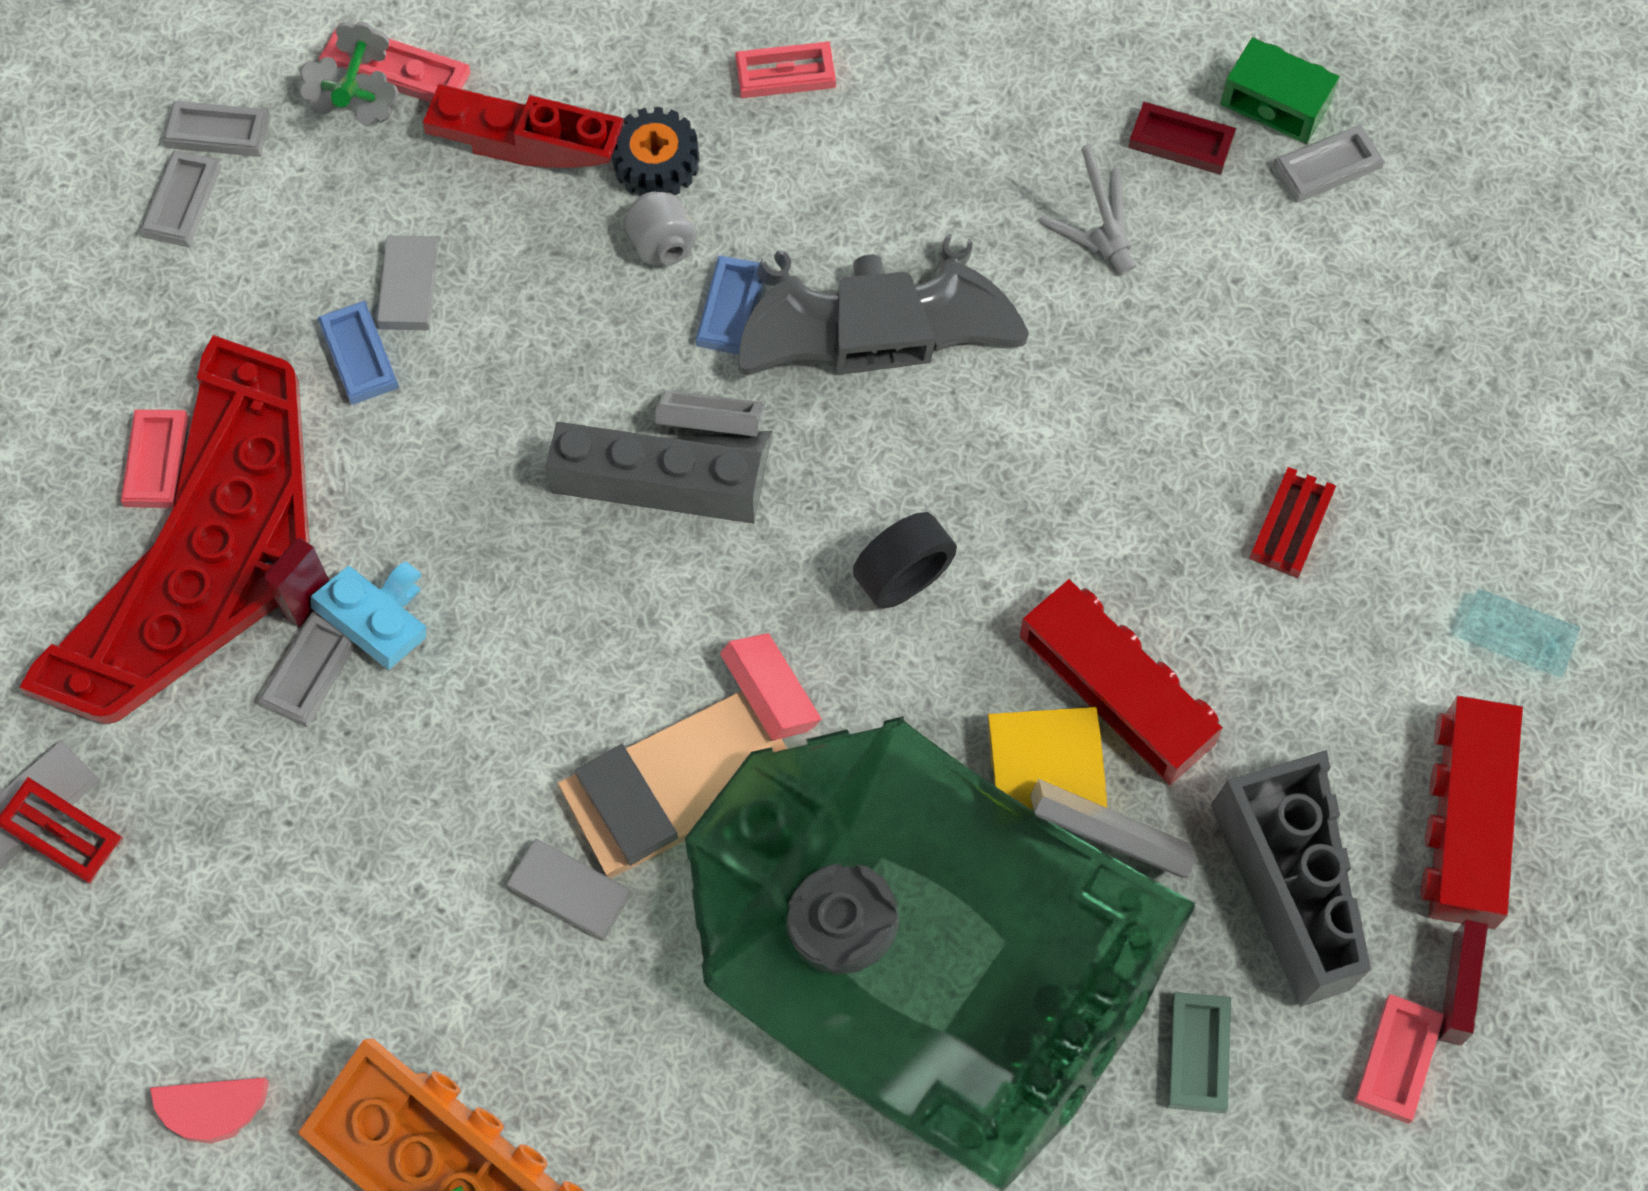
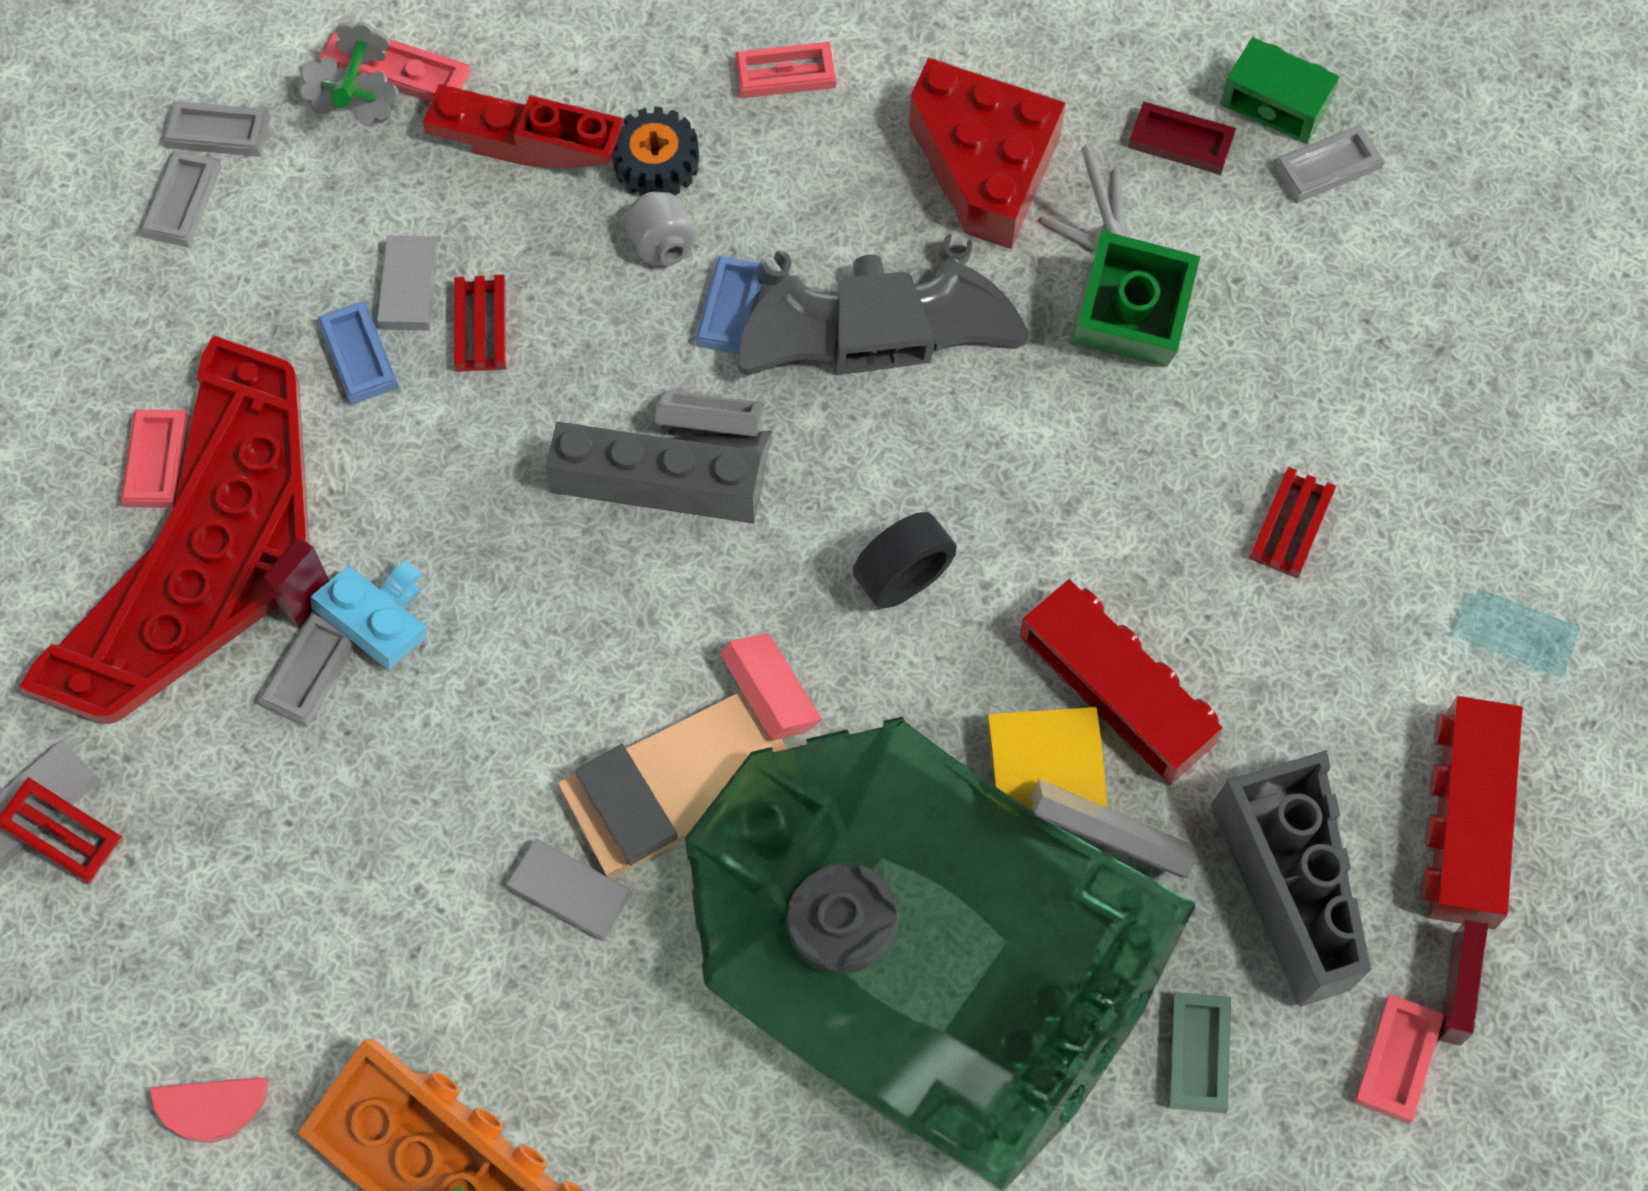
(479, 288): none -> red tile
(984, 145): none -> red brick
(1135, 299): none -> green brick

